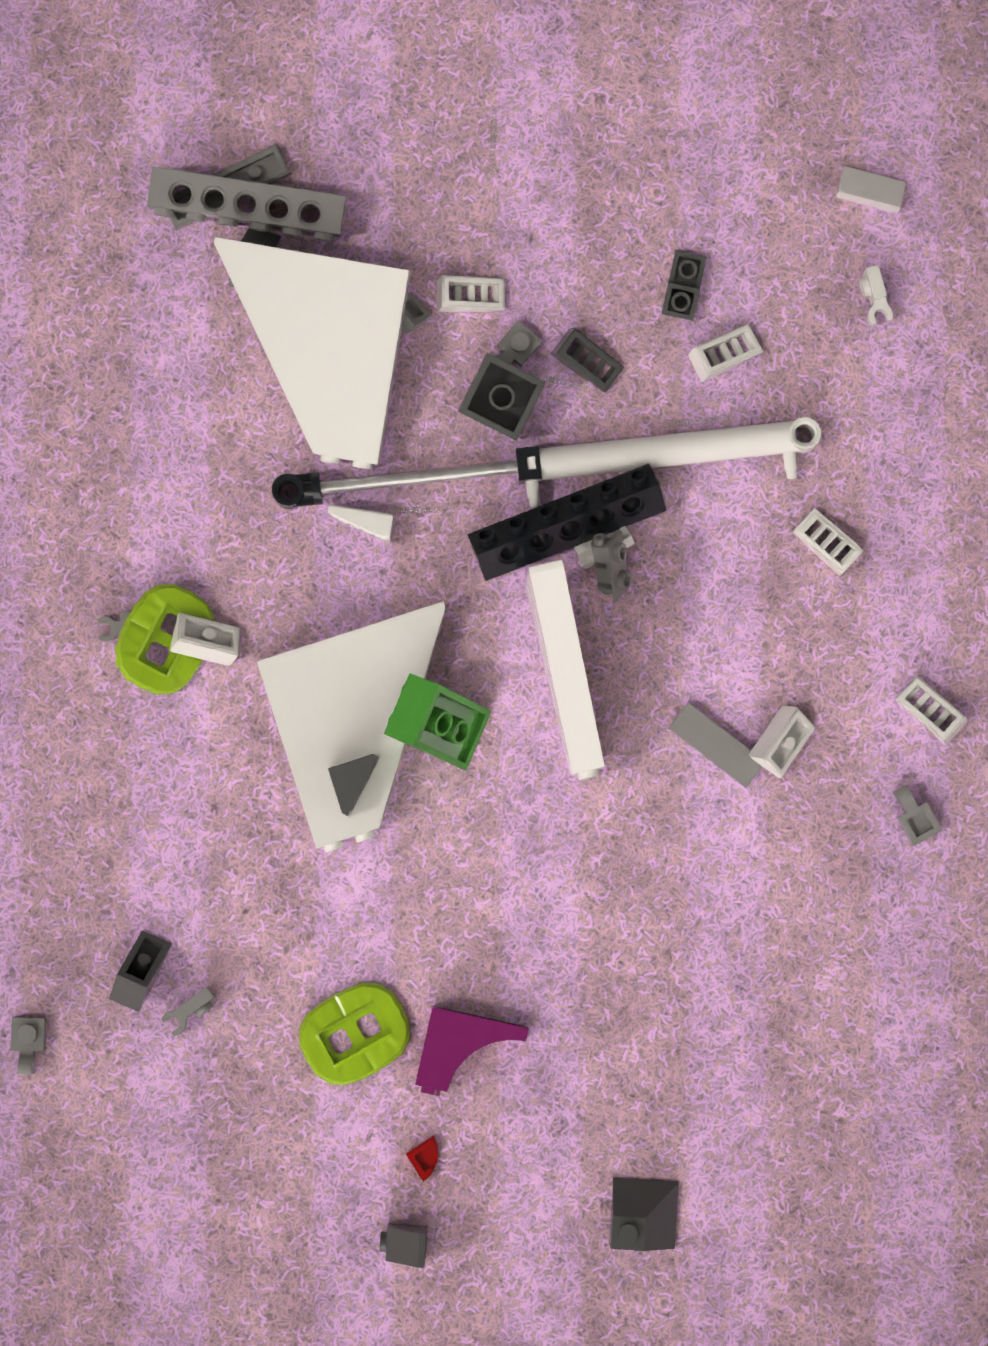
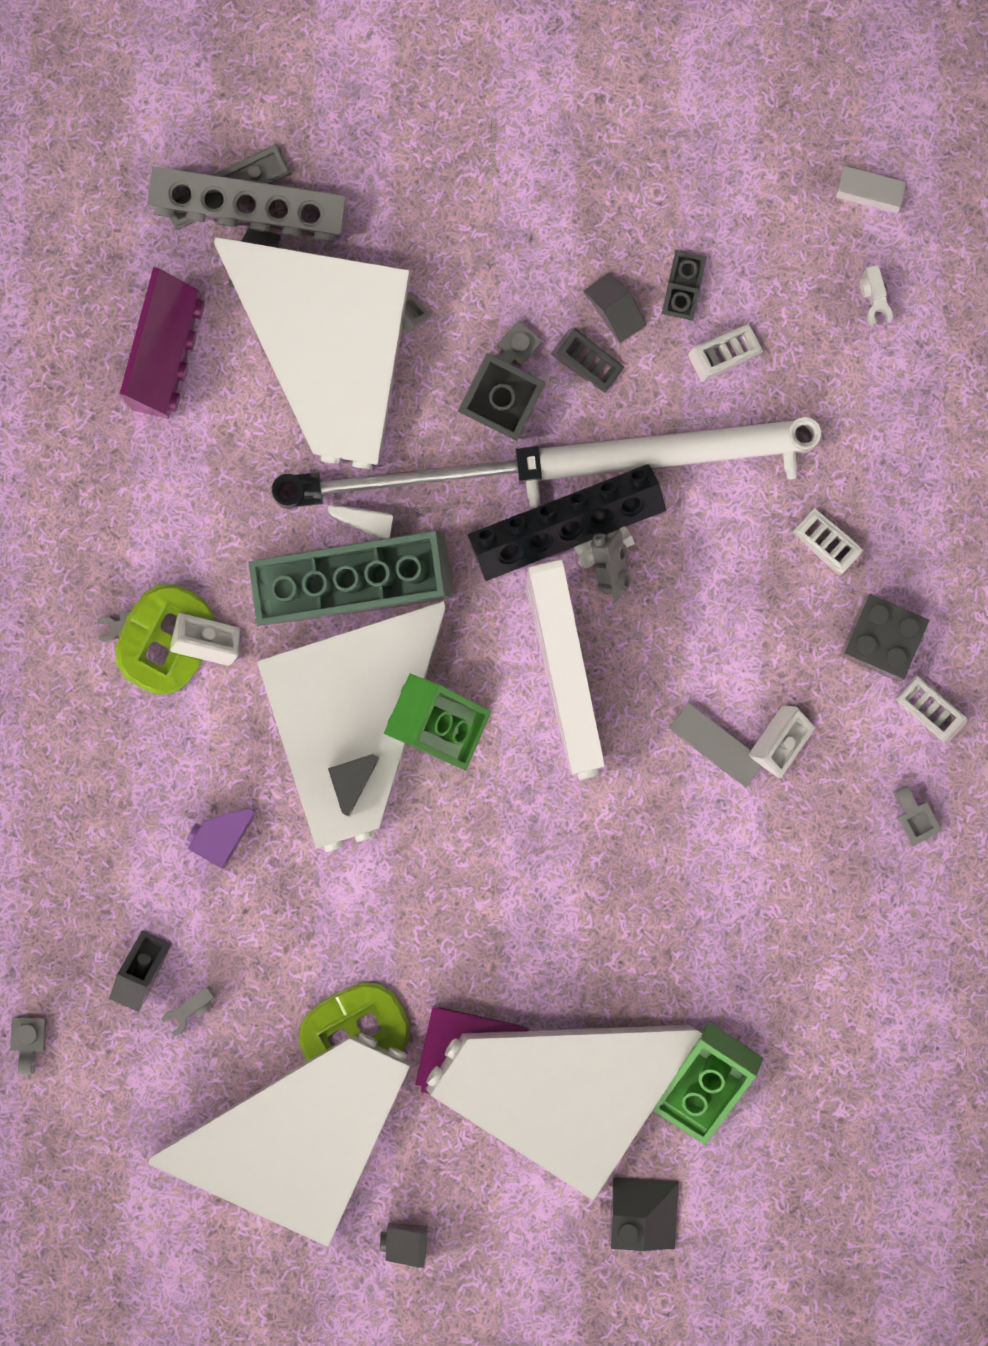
(161, 345): none -> magenta slope
(220, 836): none -> medium lavender slope
(297, 1141): none -> white slope
(351, 579): none -> sand green slope
(424, 1157): red tile -> none
(470, 305): white slope -> none
(563, 1094): none -> white slope
(615, 307): none -> dark grey slope
(709, 1083): none -> bright green slope
(884, 638): none -> dark grey brick

